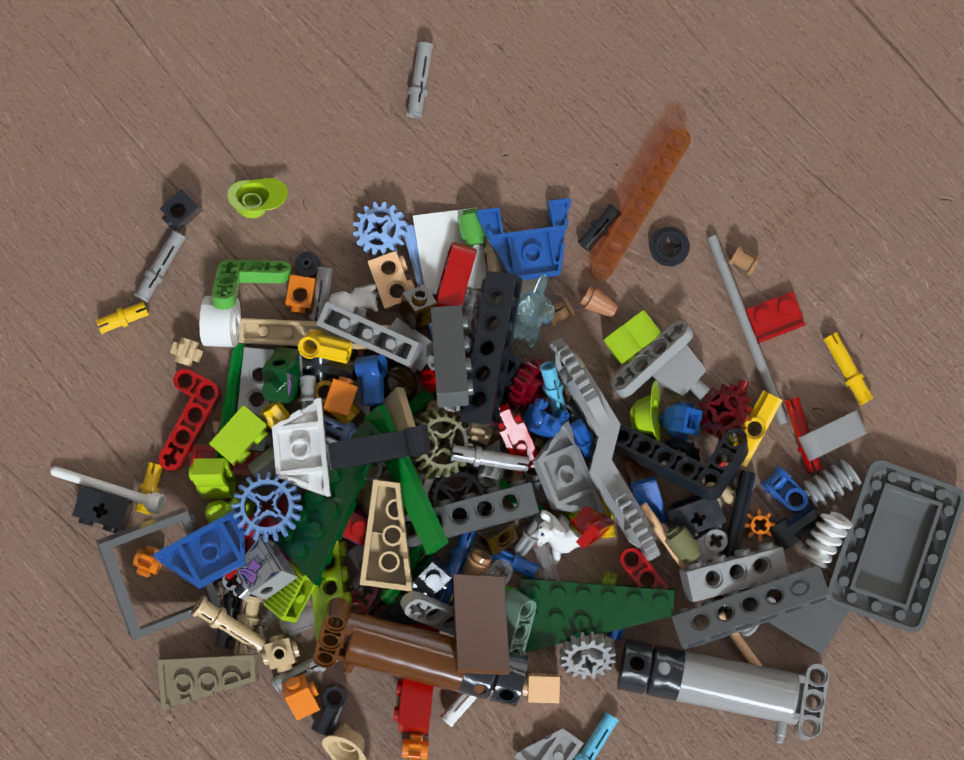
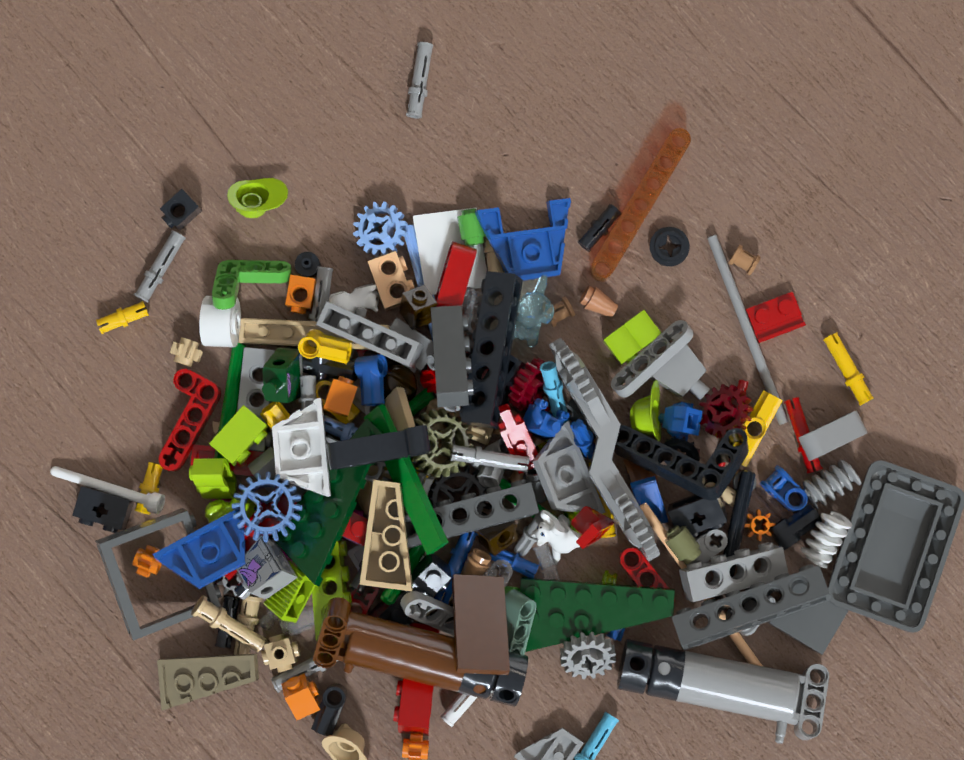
(542, 688): light nougat brick -> none

